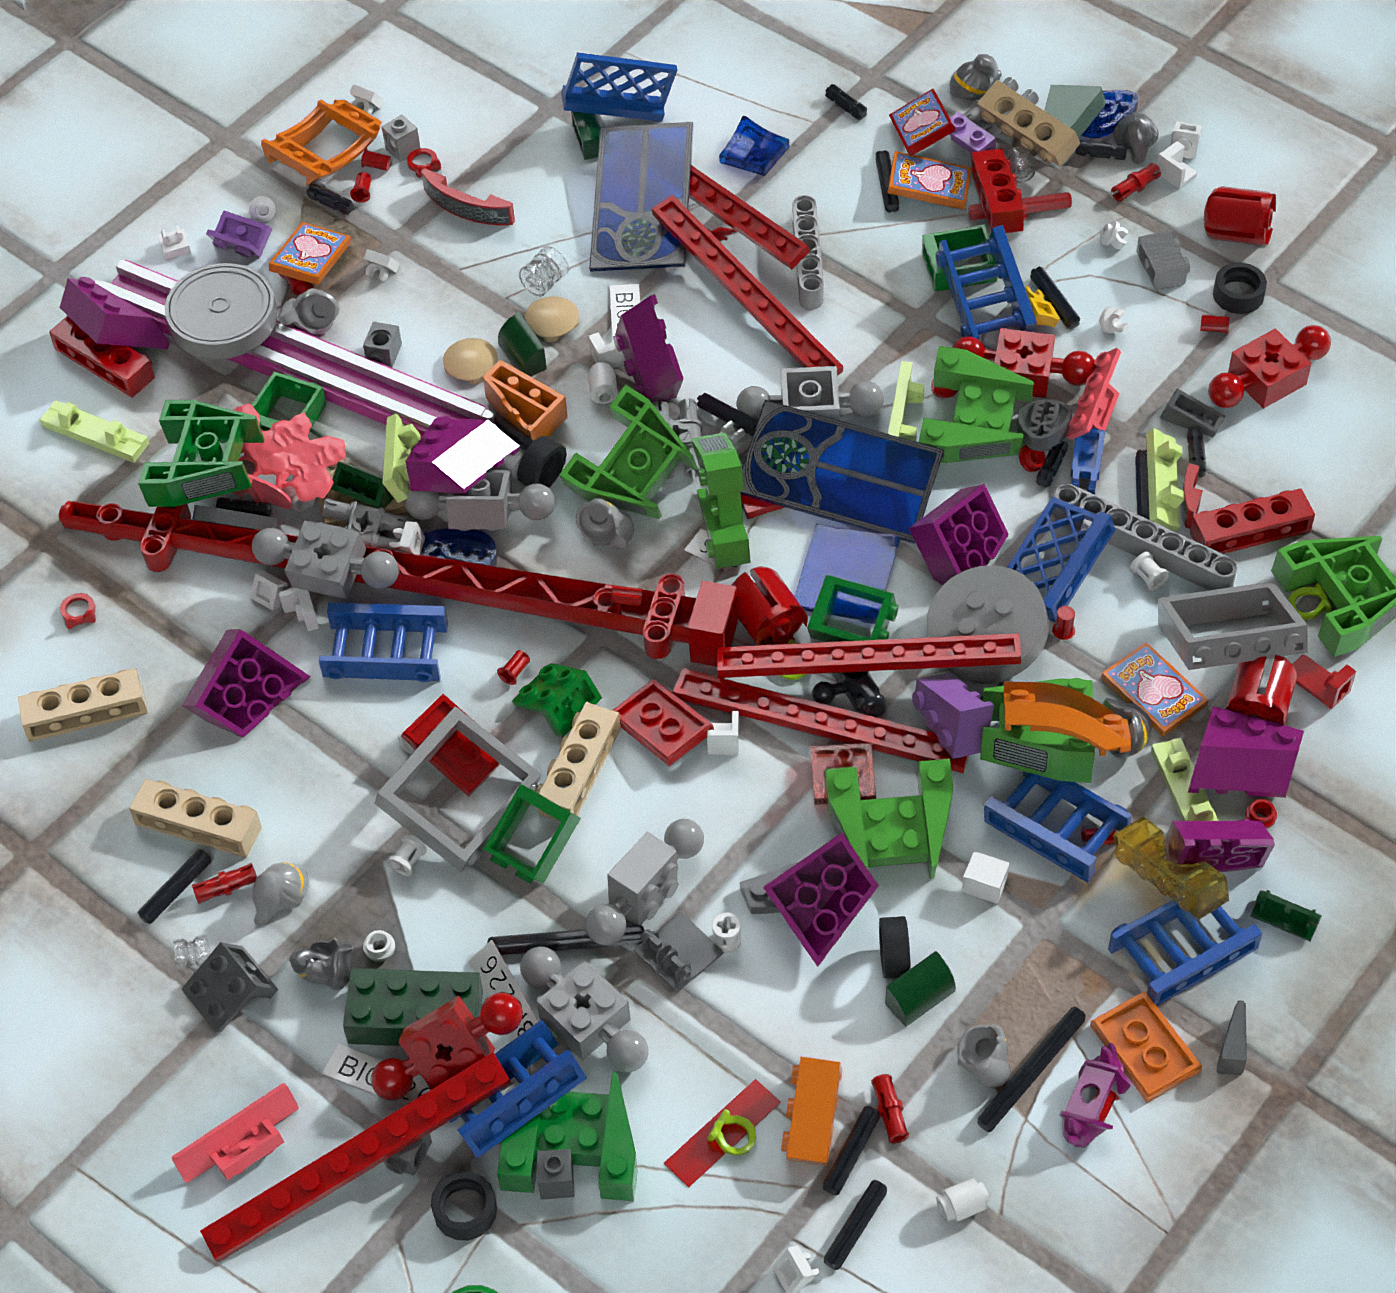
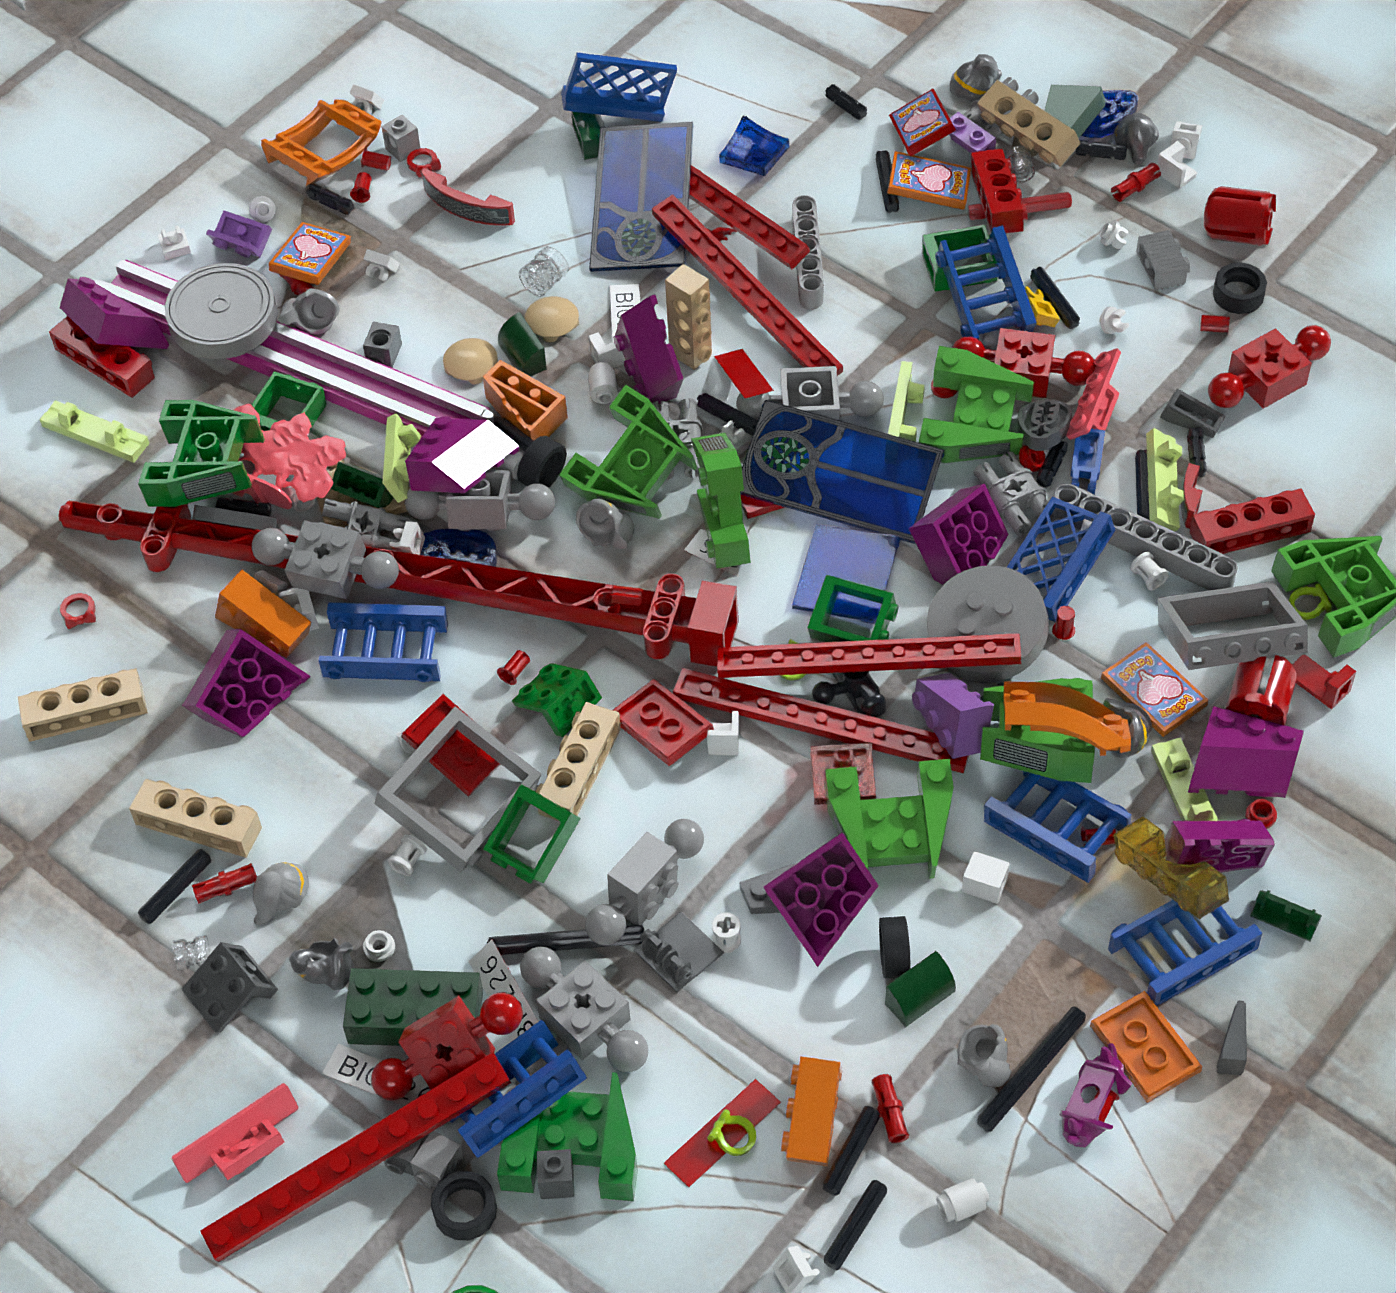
(261, 614): none -> orange wedge
(436, 1159): none -> light grey brick
(689, 316): none -> tan brick
(743, 373): none -> red sticker
(767, 607): red cylinder -> none
(1014, 492): none -> light grey pin

